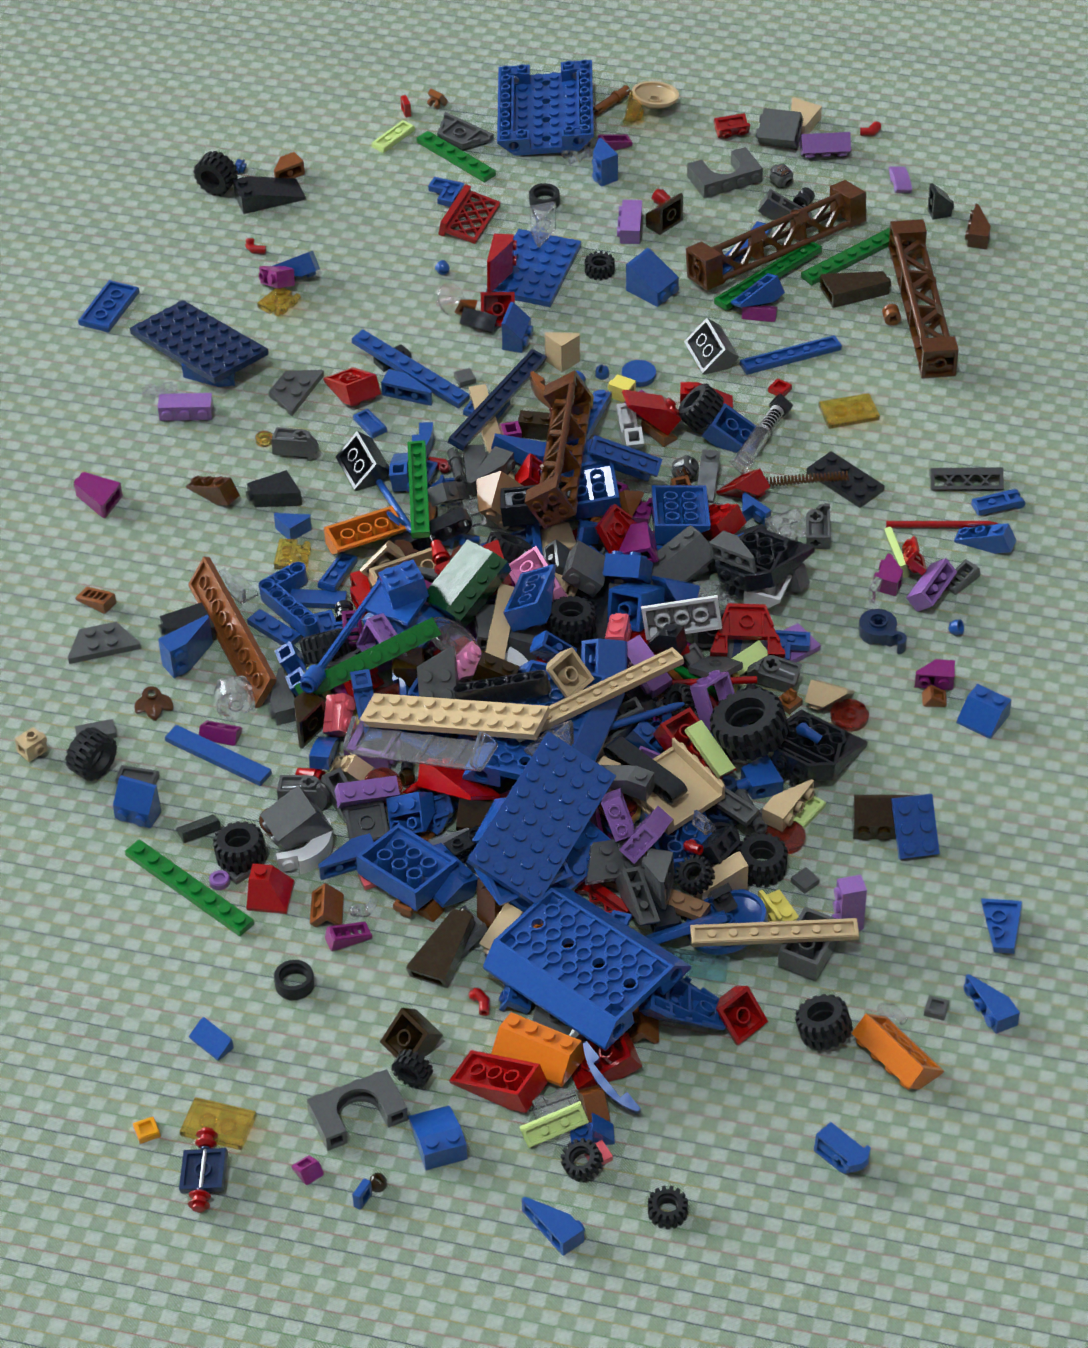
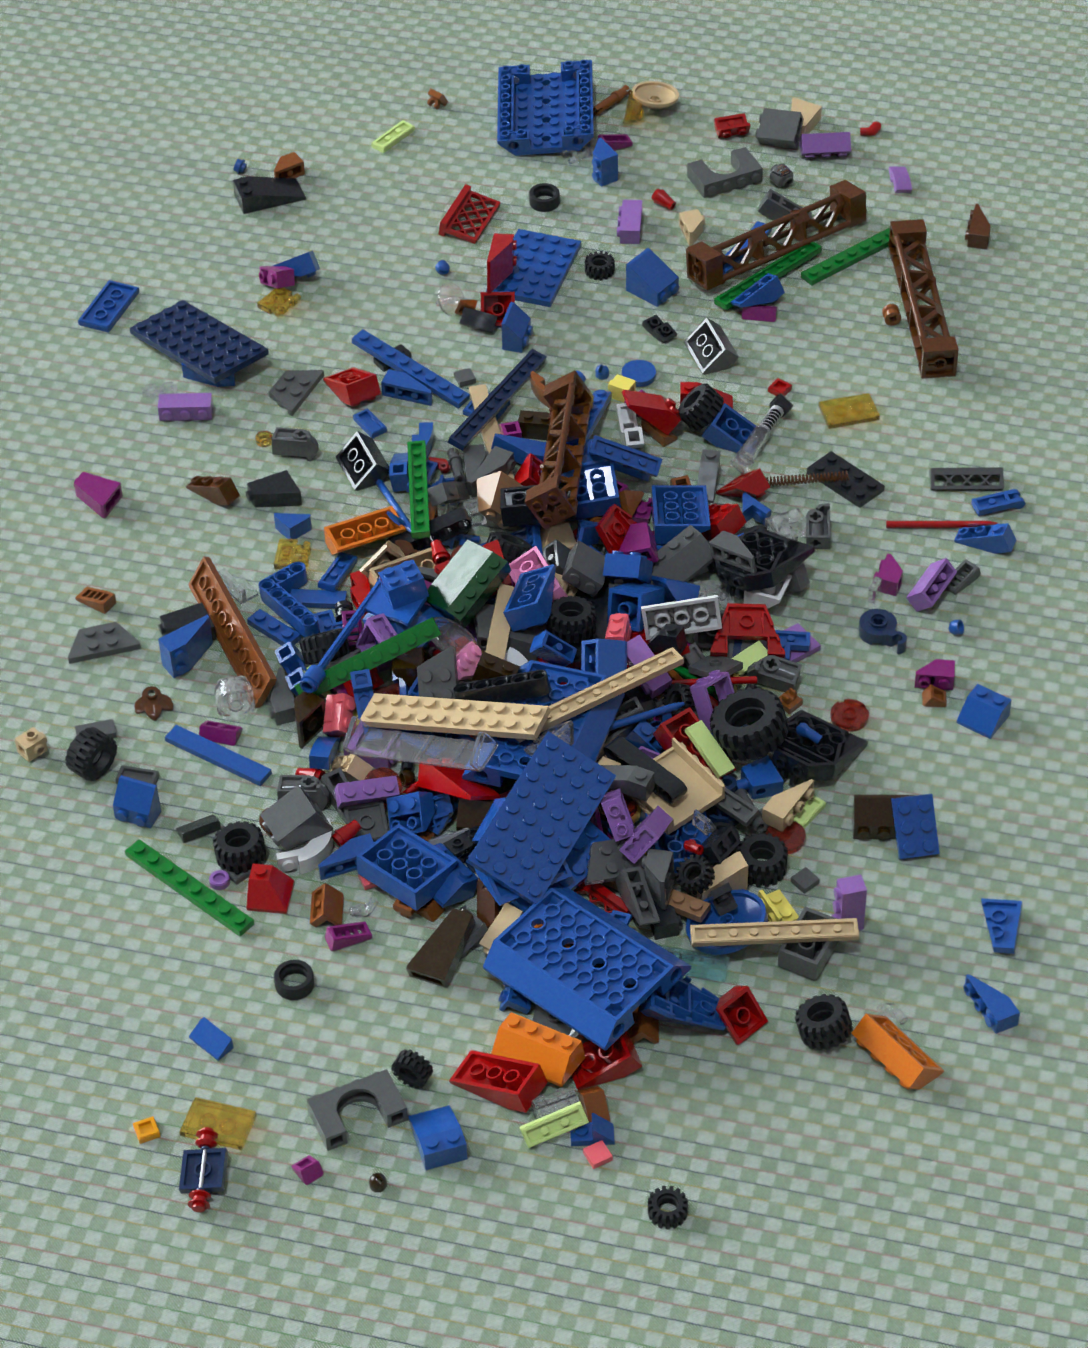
(215, 173): black tyre -> none
(253, 248): red arm -> none
(346, 832): none -> red cone
(362, 1194): blue tile -> none
(405, 106): red tile -> none
(411, 1032): dark brown slope -> none
(447, 189): blue plate -> none
(456, 156): green plate -> none
(462, 133): dark grey wing -> none
(484, 1001): red arm -> none
(542, 221): clear slope -> none
(557, 1226): blue slope -> none
(562, 349): tan slope -> none
(569, 672): tan slope -> none
(574, 1151): black tyre -> none
(625, 1100): slope -> none
(658, 329): none -> black slope
(665, 215): dark brown slope -> none
(684, 928): blue tile -> none
(685, 466): dark grey head -> none
(691, 225): none -> tan slope
(790, 355): blue tile -> none
(804, 197): black wheel -> none
(825, 694): tan slope -> none
(841, 1150): blue piece -> none
(853, 287): dark brown slope -> none
(896, 551): yellowish green tile -> none
(912, 557): red bracket -> none
(936, 1007): dark grey tile -> none
(939, 203): black slope -> none

